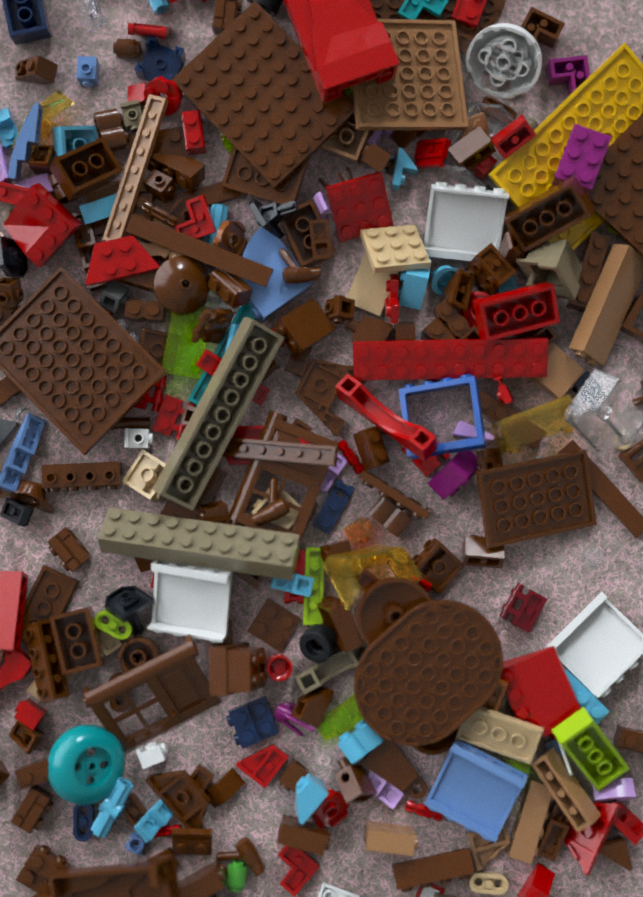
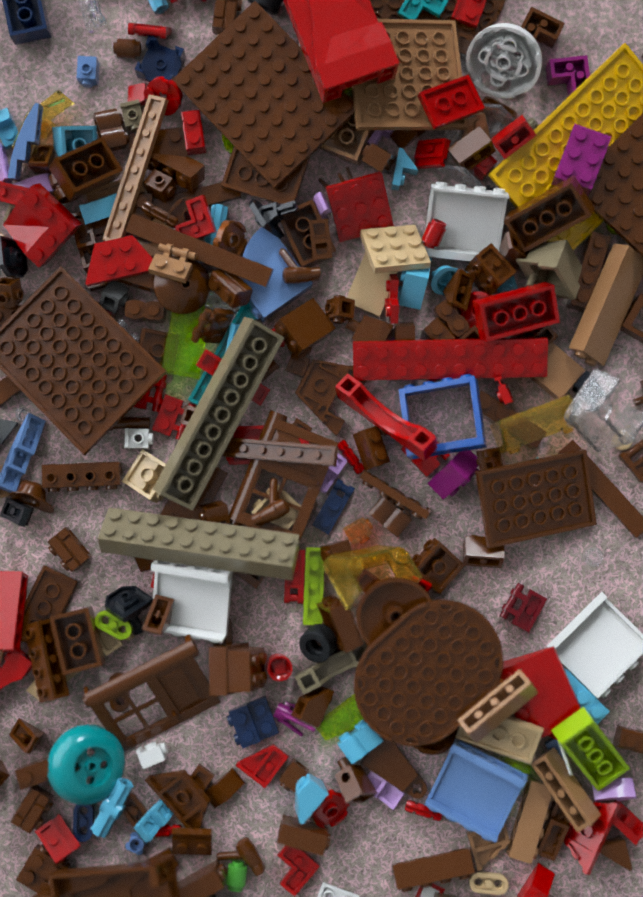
(30, 713): red brick -> none
(36, 70): reddish brown slope -> none
(57, 839): none -> red plate
(141, 644): reddish brown brick -> none
(159, 615): none -> reddish brown slope
(172, 268): none -> medium nougat plate
(273, 624): reddish brown plate -> none
(299, 585): medium azure slope -> none
(390, 838): medium nougat brick -> none
(434, 233): none -> red brick
(451, 101): none -> red plate
(468, 431): lavender slope -> none
(497, 706): none -> medium nougat brick

